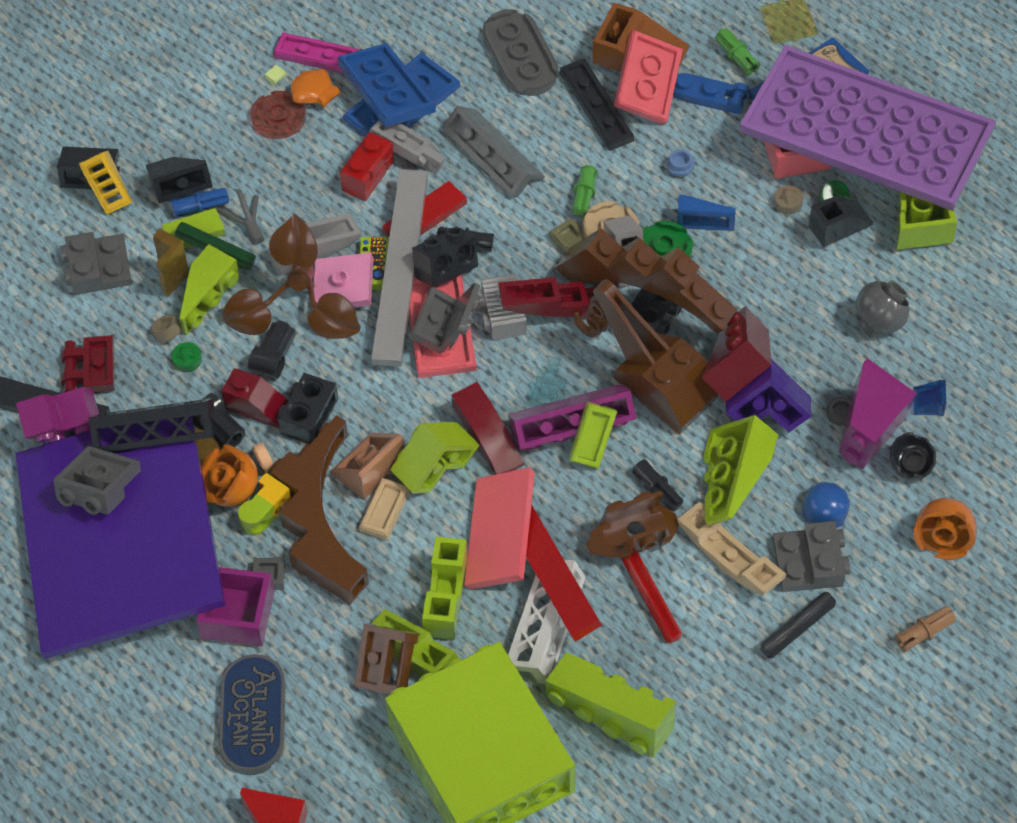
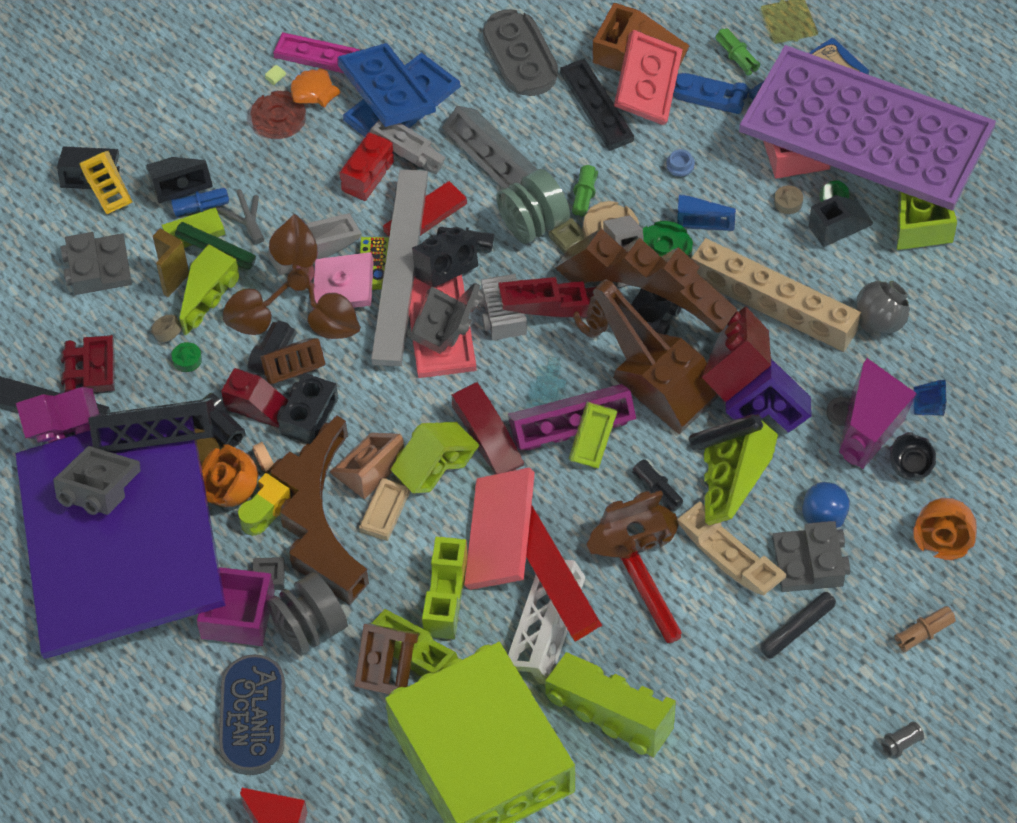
(302, 616): none -> dark grey wheel
(309, 353): none -> reddish brown slope
(533, 206): none -> sand green wheel
(725, 432): none -> black axle
(777, 295): none -> tan brick
(895, 743): none -> dark grey pin

